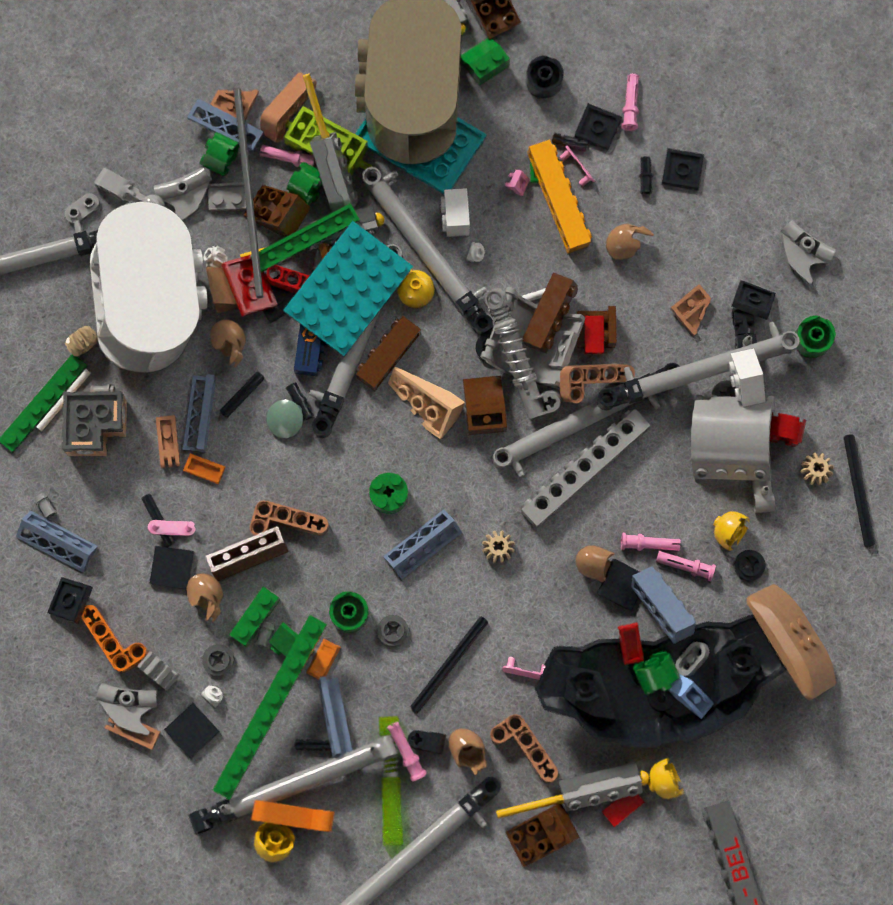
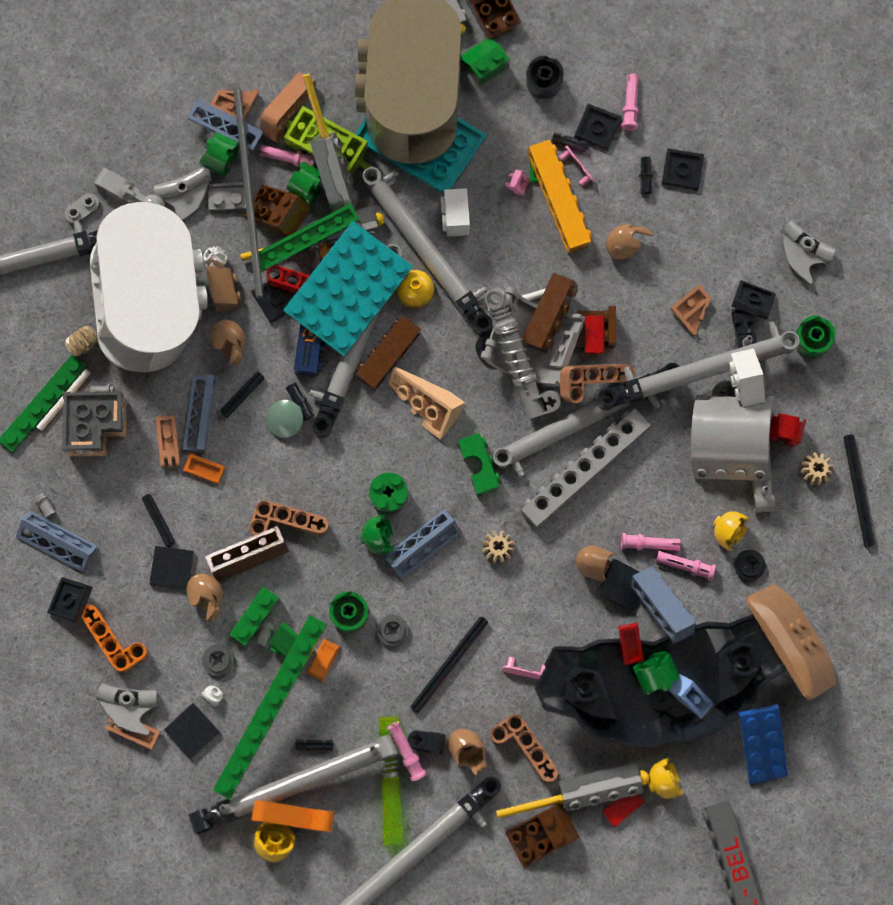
(158, 671): light grey gear -> none
(178, 528): bright pink piece -> none
(241, 281): red tile -> none
(334, 716): sand blue fence -> none
(377, 534): none -> green cylinder
(474, 448): none -> green arch
(476, 252): white plate -> none
(485, 405): reddish brown slope -> none
(692, 657): light grey plate -> none
(763, 744): none -> blue plate

